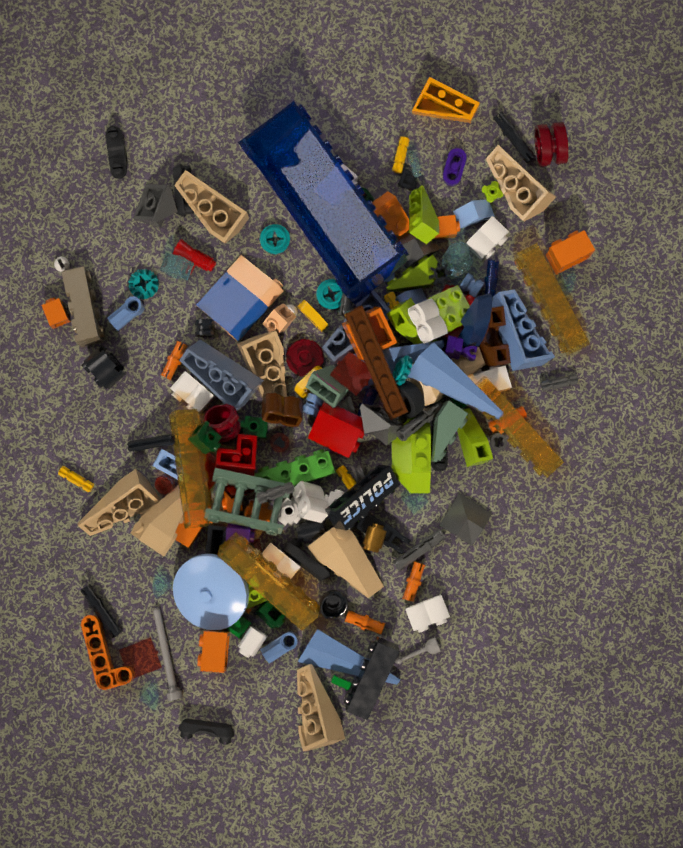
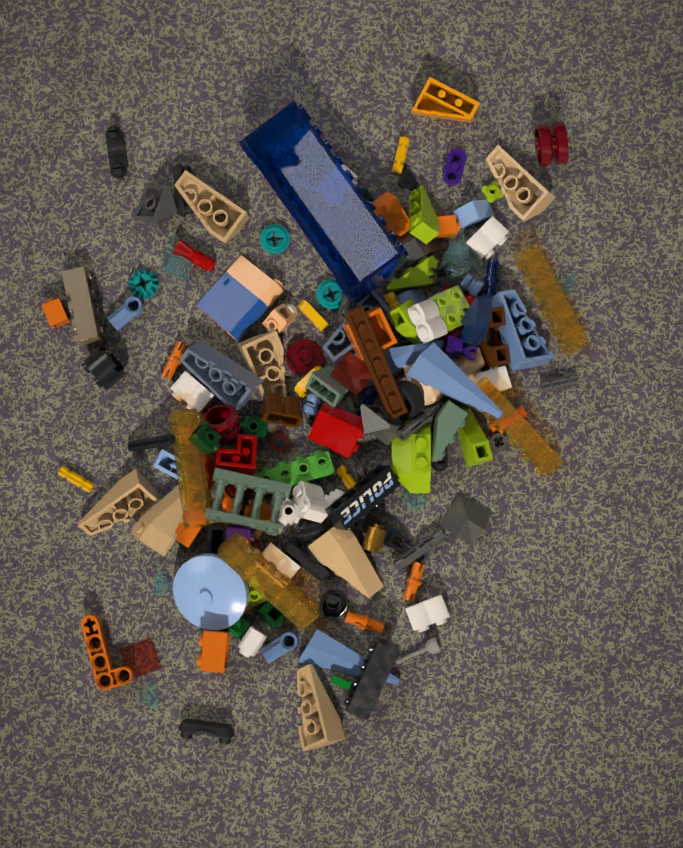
(65, 261): white hinge -> none
(95, 603): black pin -> none
(164, 484): clear red tile -> none
(173, 692): light grey piece -> none
(204, 328): black wheel -> none
(275, 492): dark grey axle -> none
(402, 370): teal gear -> none
(414, 164): clear light blue tile -> none
(514, 137): black pin -> none
(570, 252): orange piece -> none

